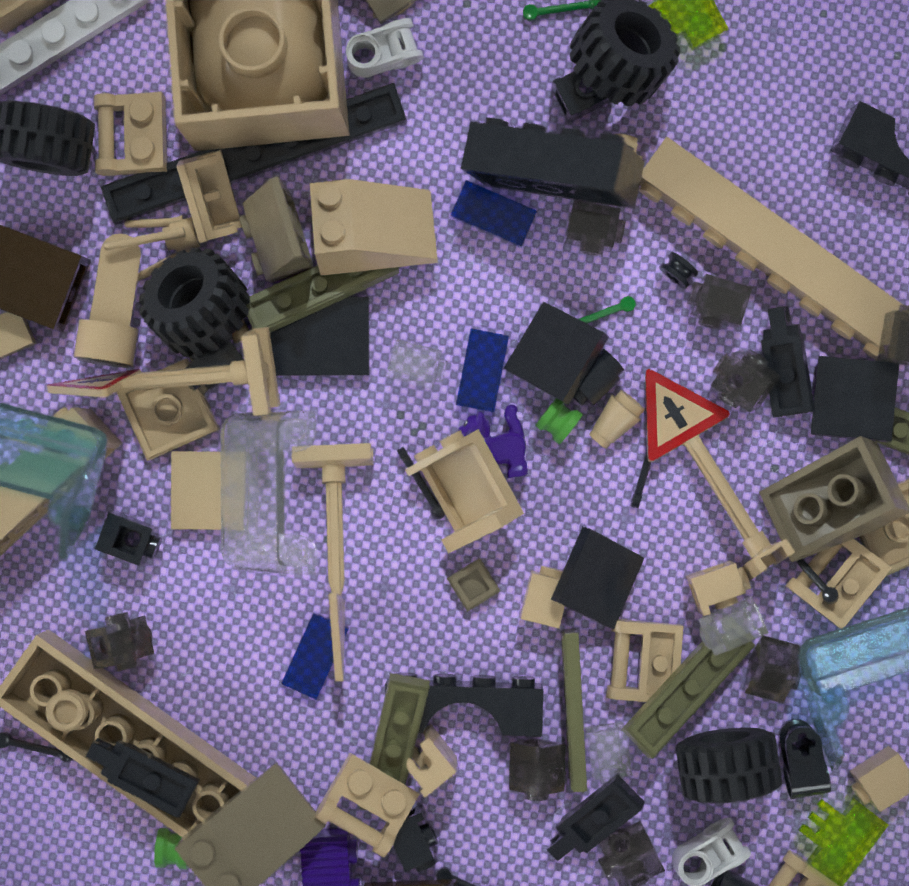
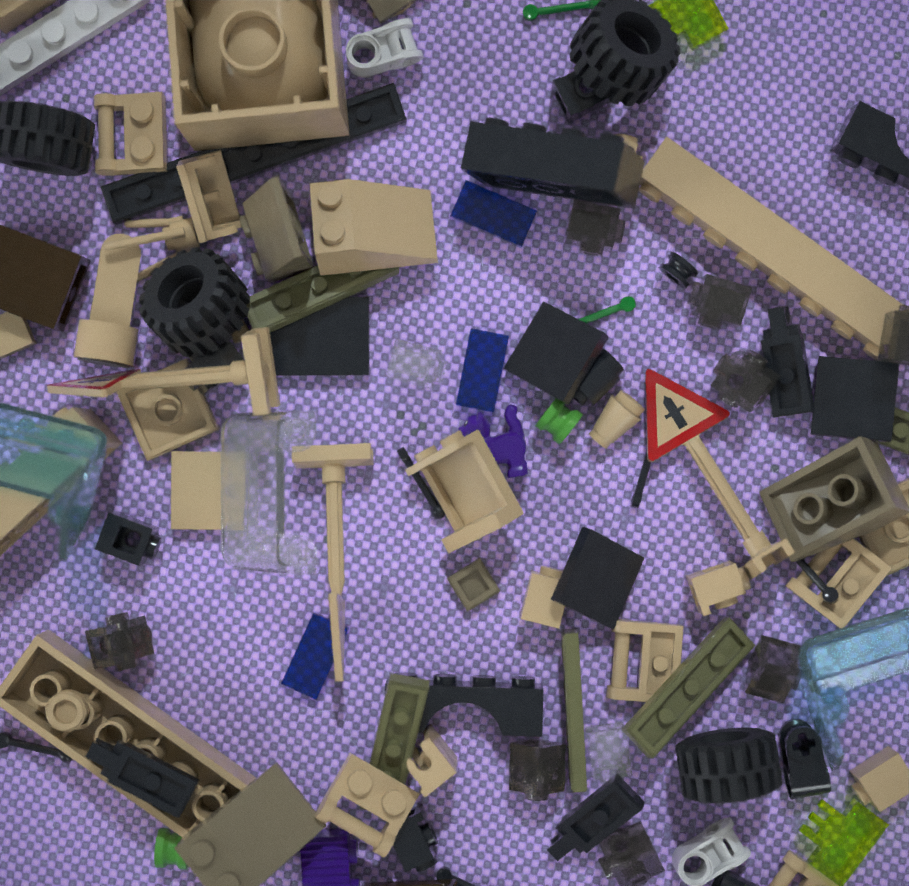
(732, 626): clear brick -> none

